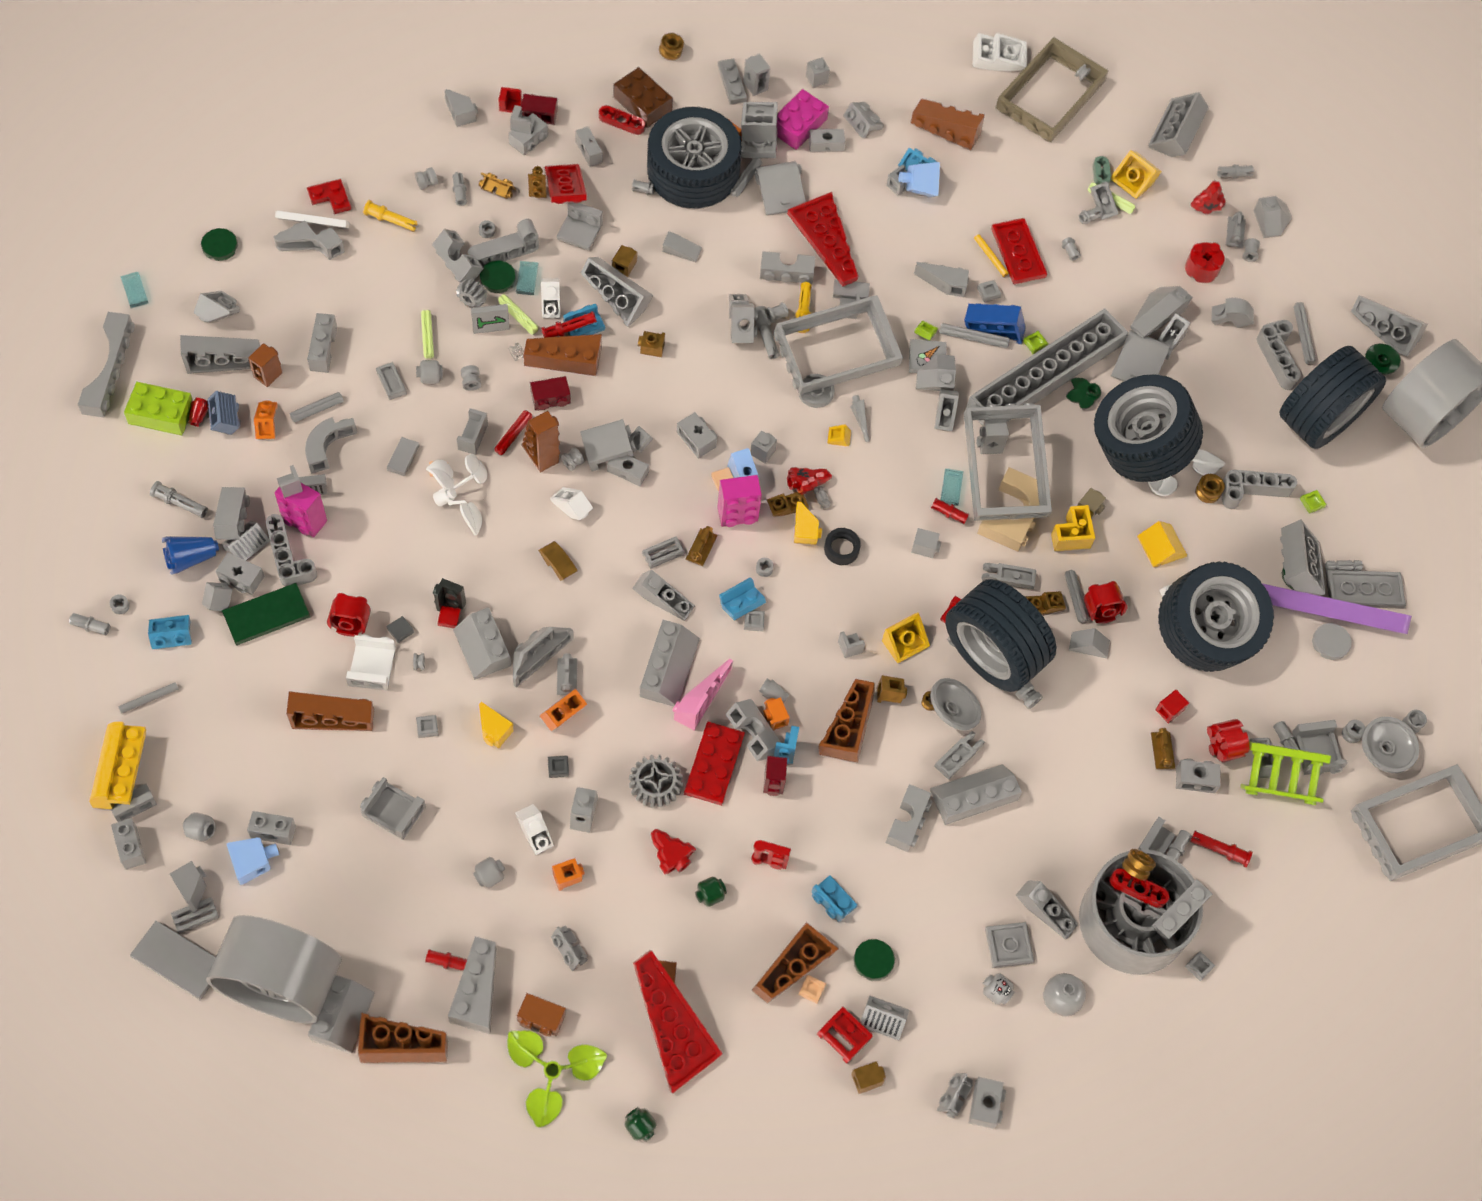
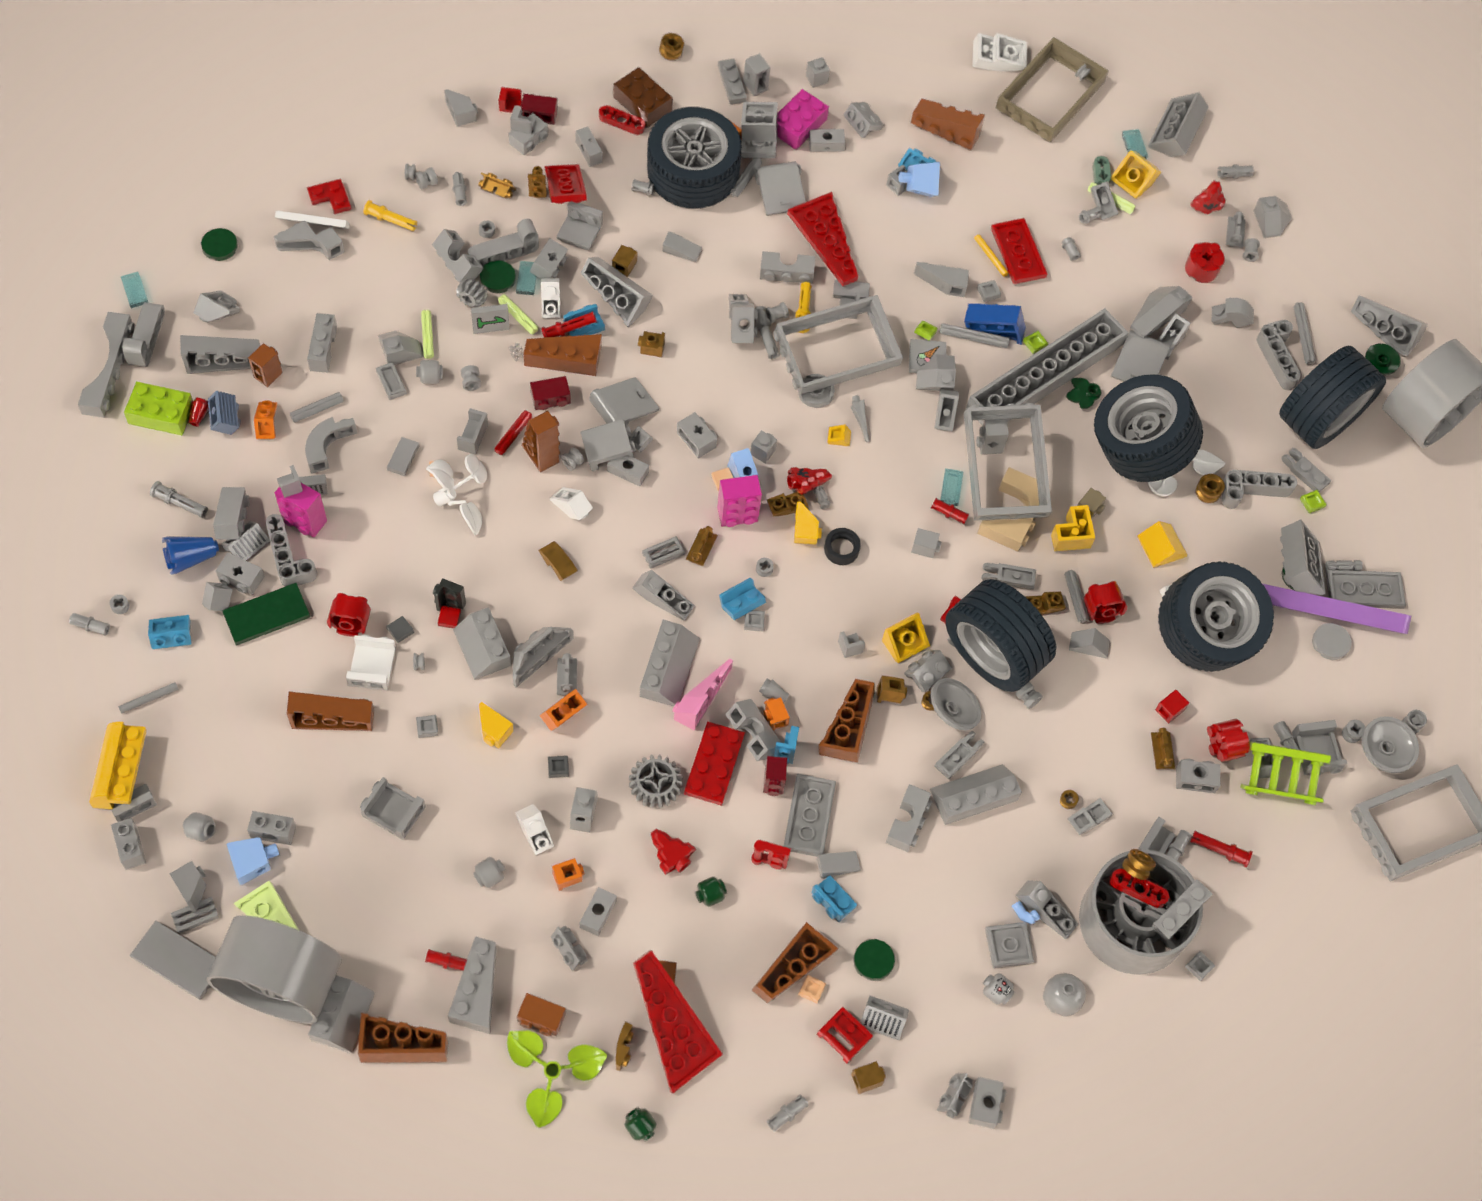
(141, 345): none -> light grey beam
(266, 904): none -> yellowish green wing
(400, 347): none -> light grey slope
(410, 171): none -> light grey bush
(549, 259): none -> light grey brick
(595, 923): none -> light grey piece
(622, 1050): none -> pearl gold slope
(623, 401): none -> light grey door
(787, 1113): none -> light grey pin
(809, 815): none -> light grey tile
(838, 863): none -> light grey slope
(928, 669): none -> light grey bracket
(1024, 915): none -> light blue arm
(1069, 793): none -> pearl gold bush
(1090, 816): none -> light grey slope
(1134, 142): none -> clear light blue tile
(1305, 470): none -> light grey hinge

